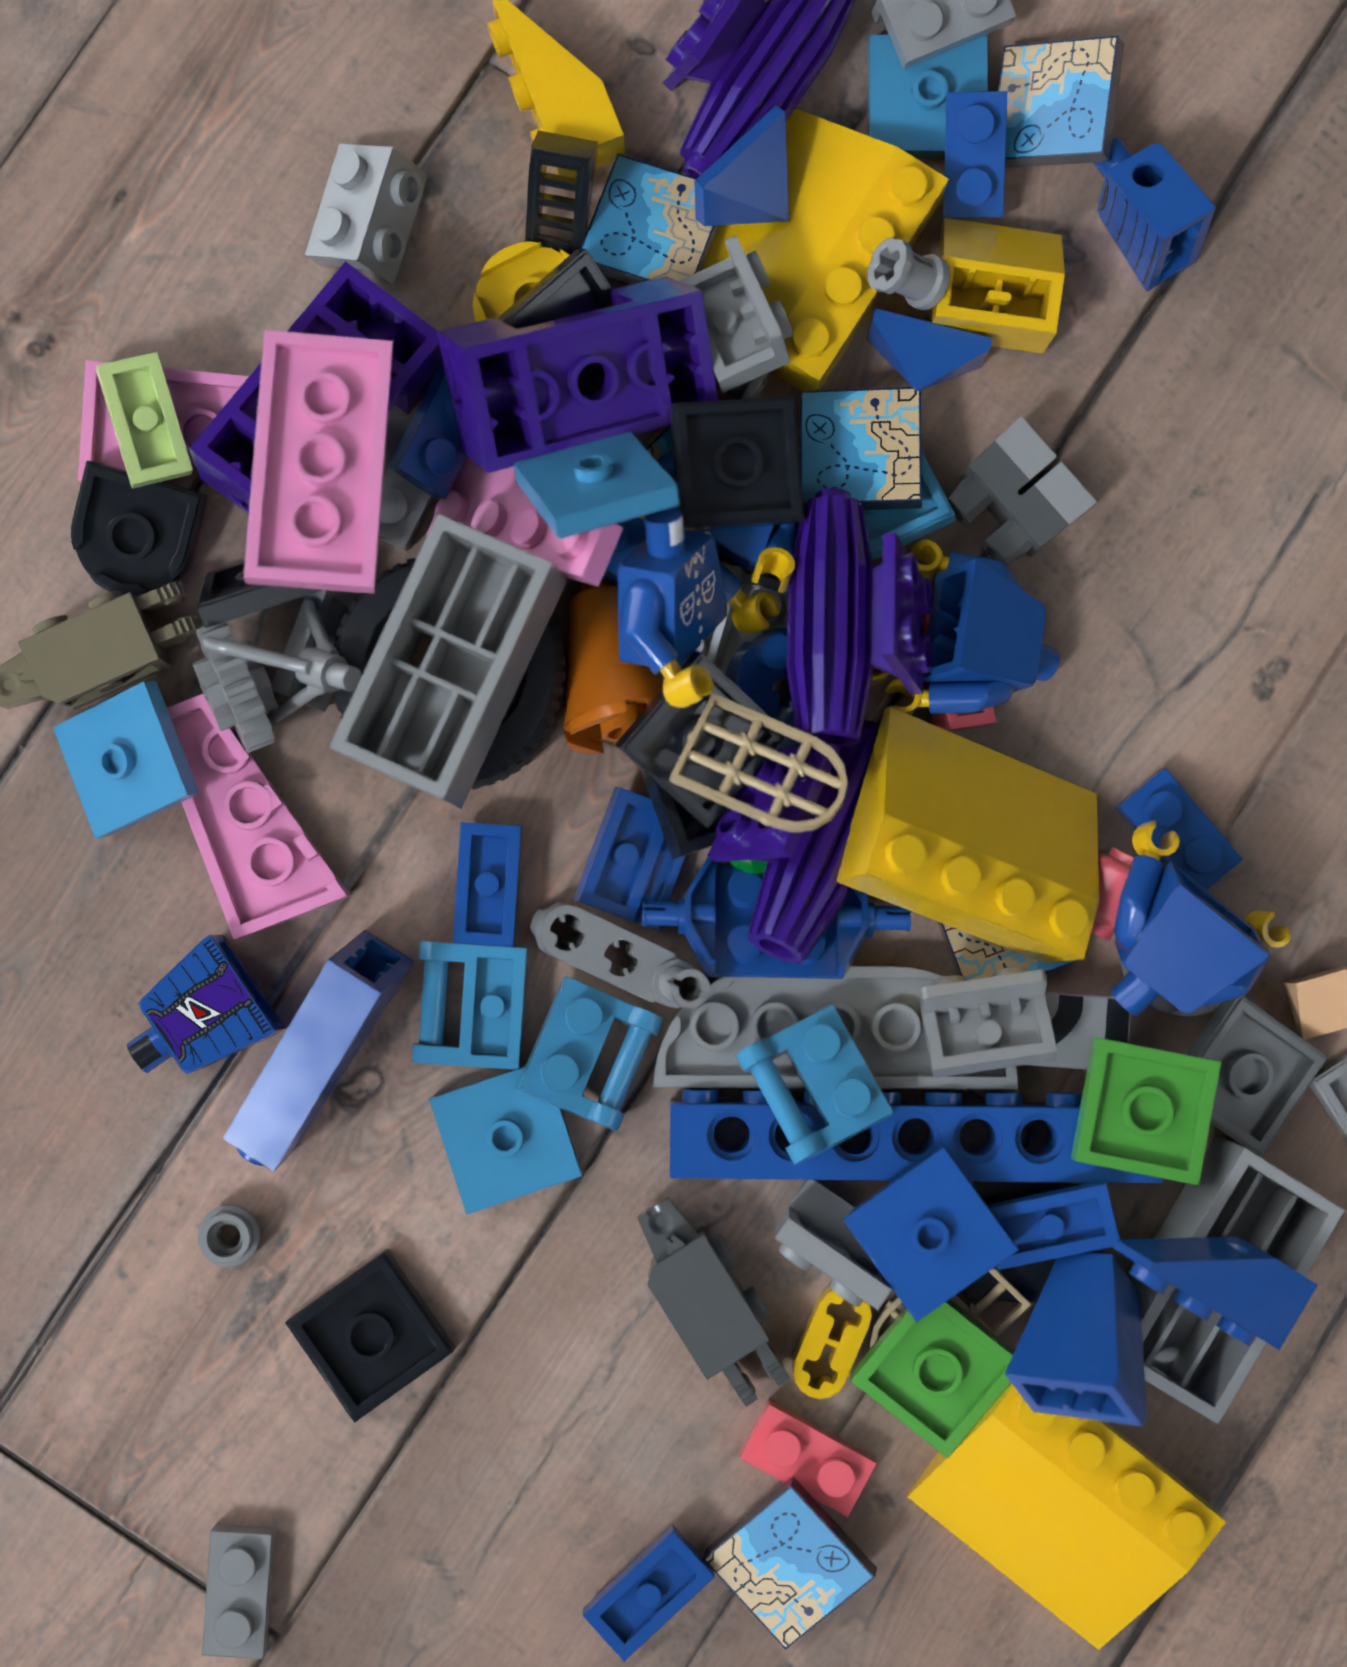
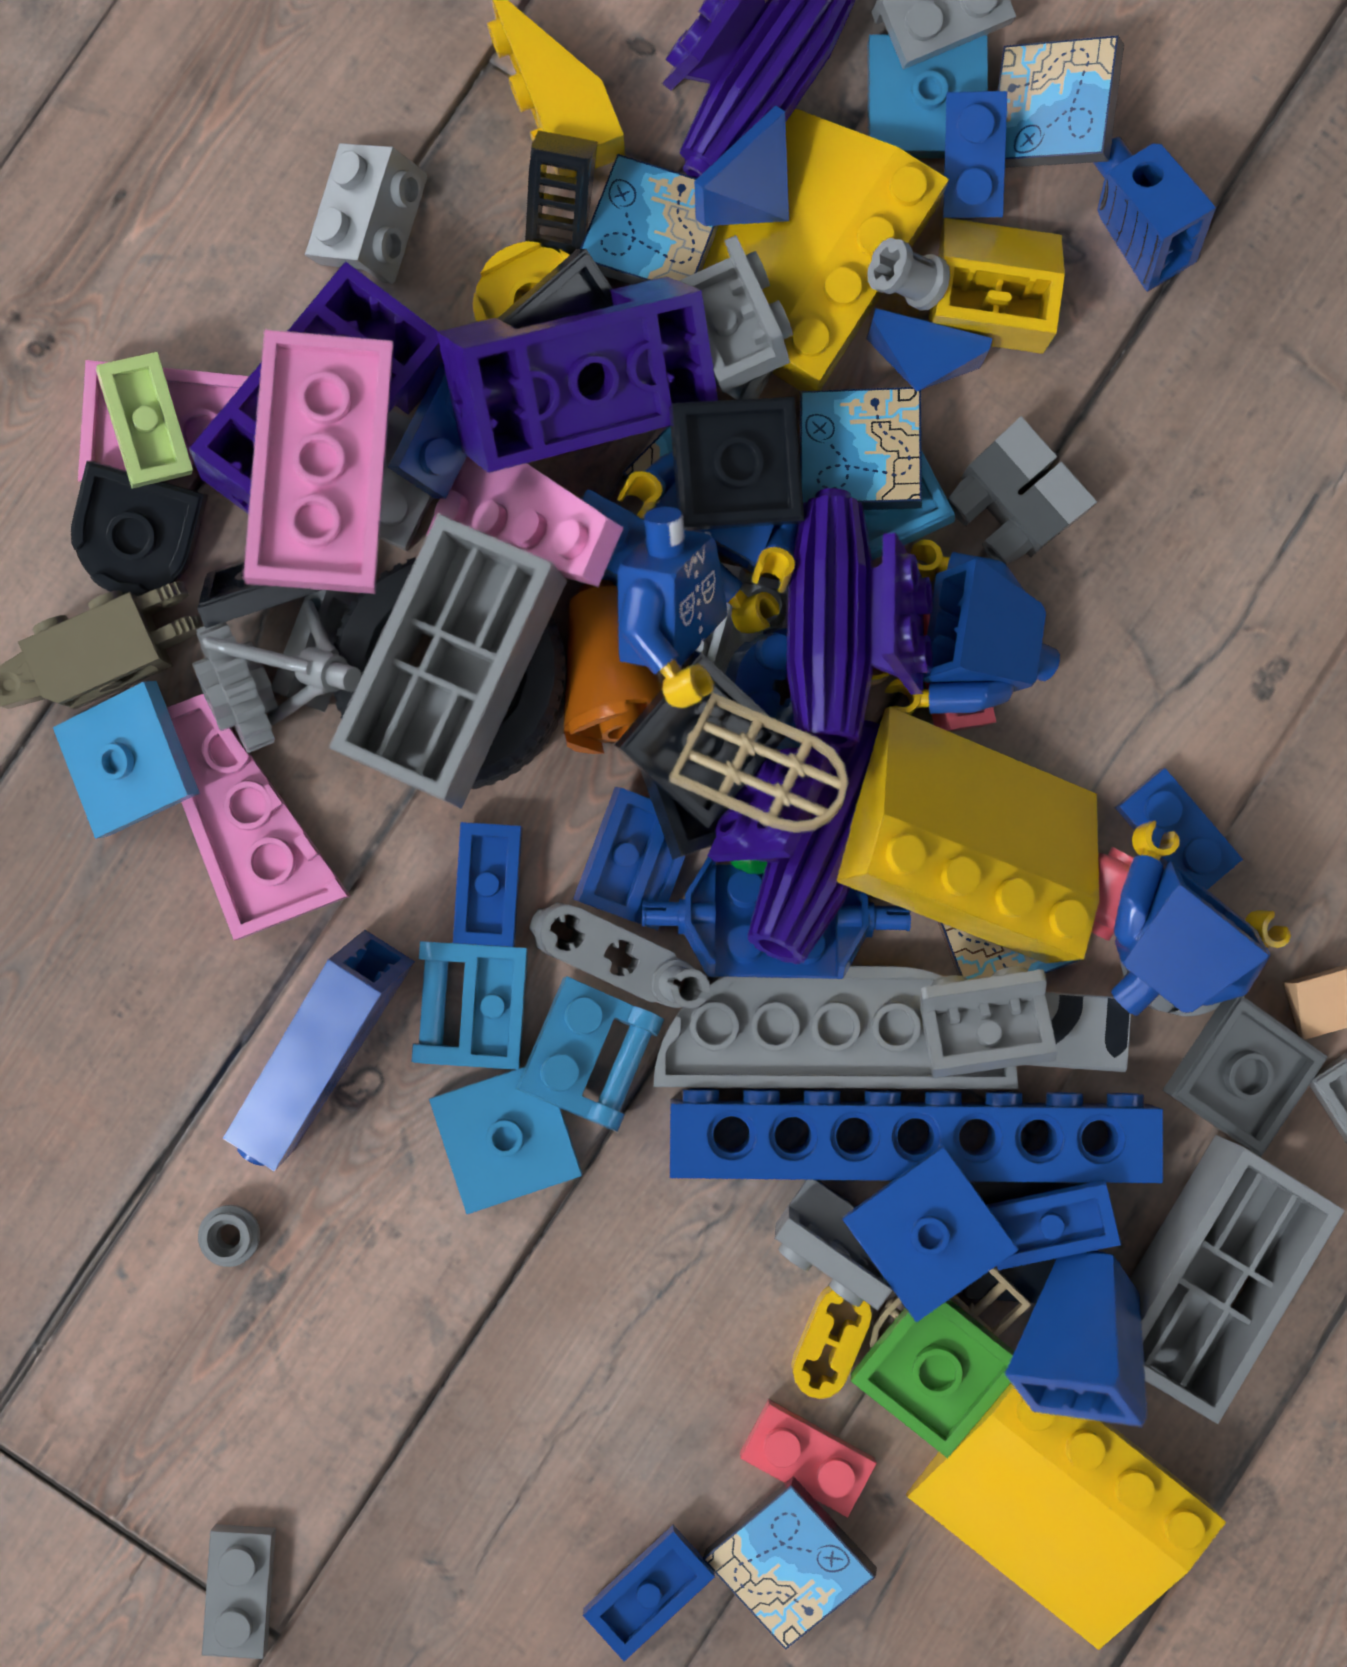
(203, 1011): torso -> none
(370, 1335): black tile -> none
(596, 484): dark azure plate -> none
(705, 1300): dark grey hinge -> none
(832, 1076): dark azure plate -> none
(1145, 1111): bright green plate -> none
(1227, 1276): blue slope -> none

